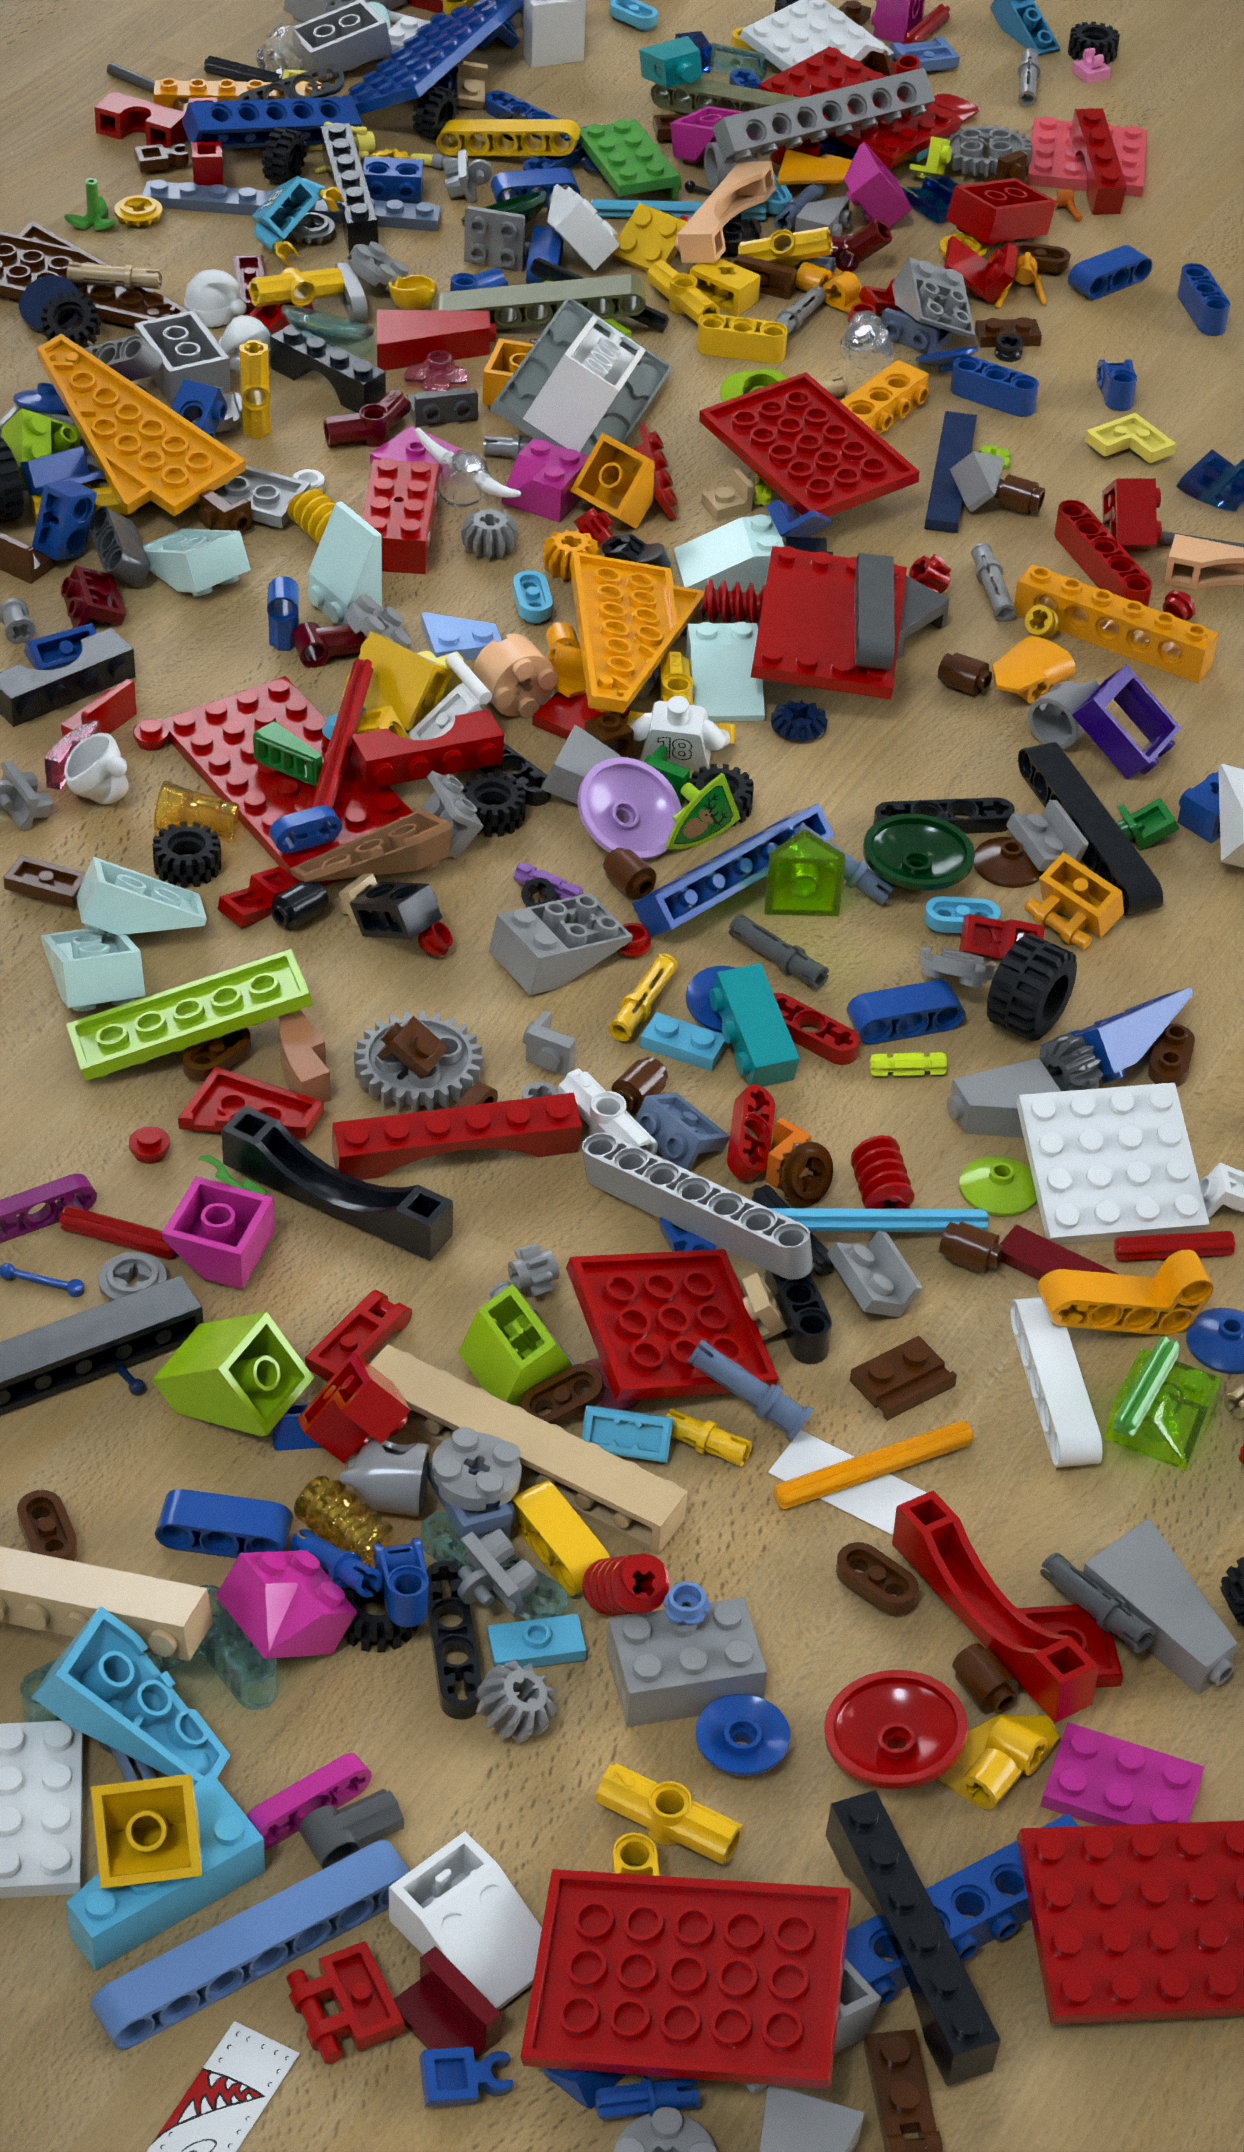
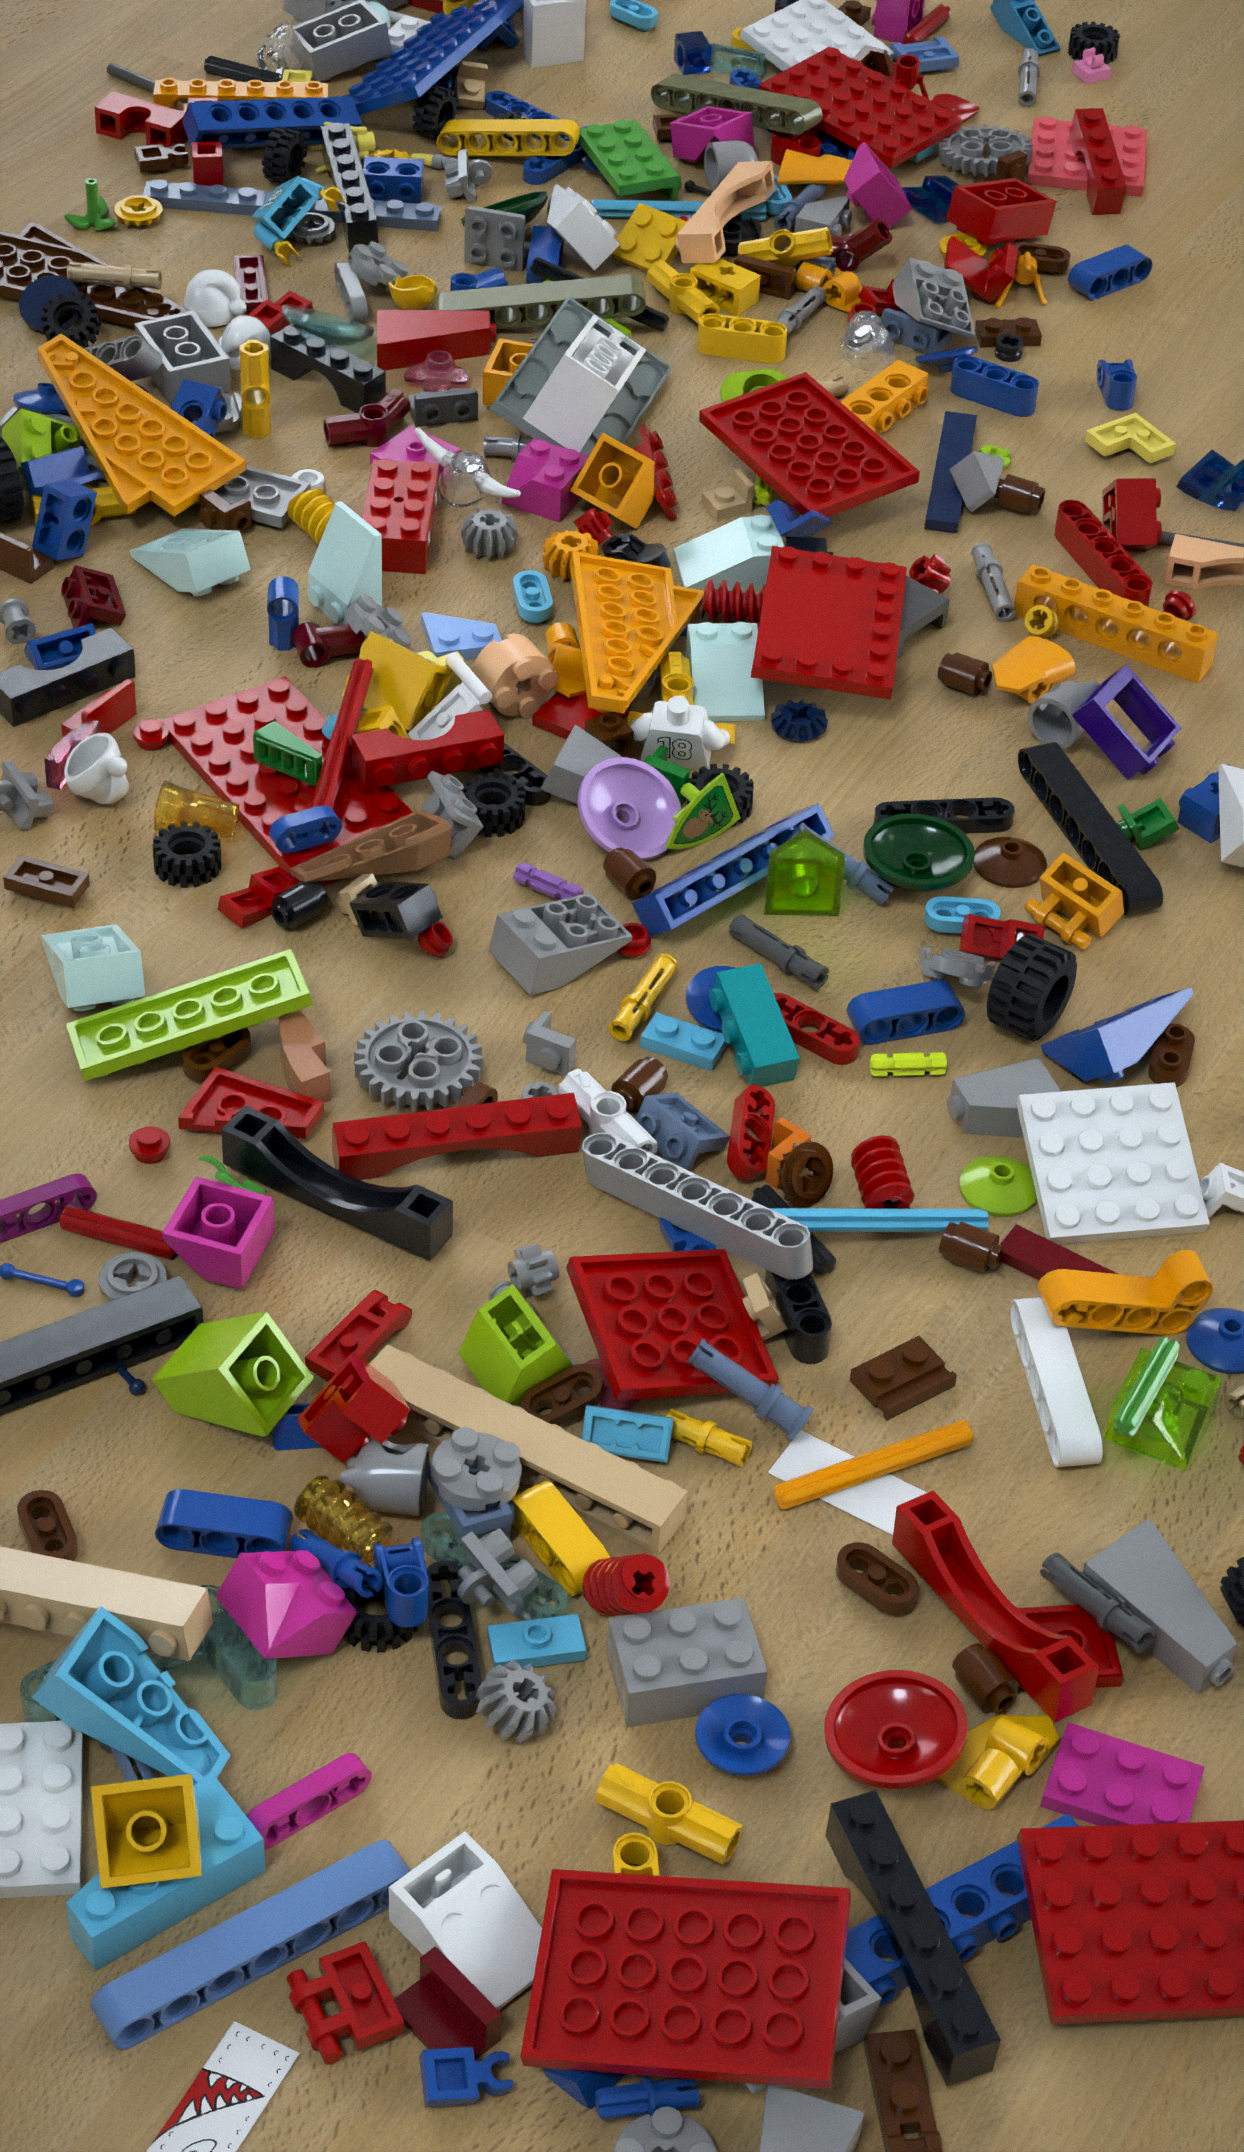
(119, 546): dark grey beam -> none
(132, 903): light aqua slope -> none
(288, 85): dark grey beam -> none
(296, 287): yellow piece -> none
(341, 1832): dark grey piece -> none
(413, 1046): reddish brown bracket -> none
(525, 180): blue beam -> none
(538, 885): black bush -> none
(676, 59): teal torso -> none
(688, 1595): medium blue plate -> none
(874, 611): dark grey beam -> none
(876, 1275): light grey bracket -> none
(910, 86): light grey brick -> none
(938, 157): neon yellow bracket -> none
(1048, 835): light grey bracket -> none
(1066, 199): orange hand -> none
(1071, 1063): dark grey gear -> none
(1163, 1245): red axle -> none
(1203, 299): blue beam -> none

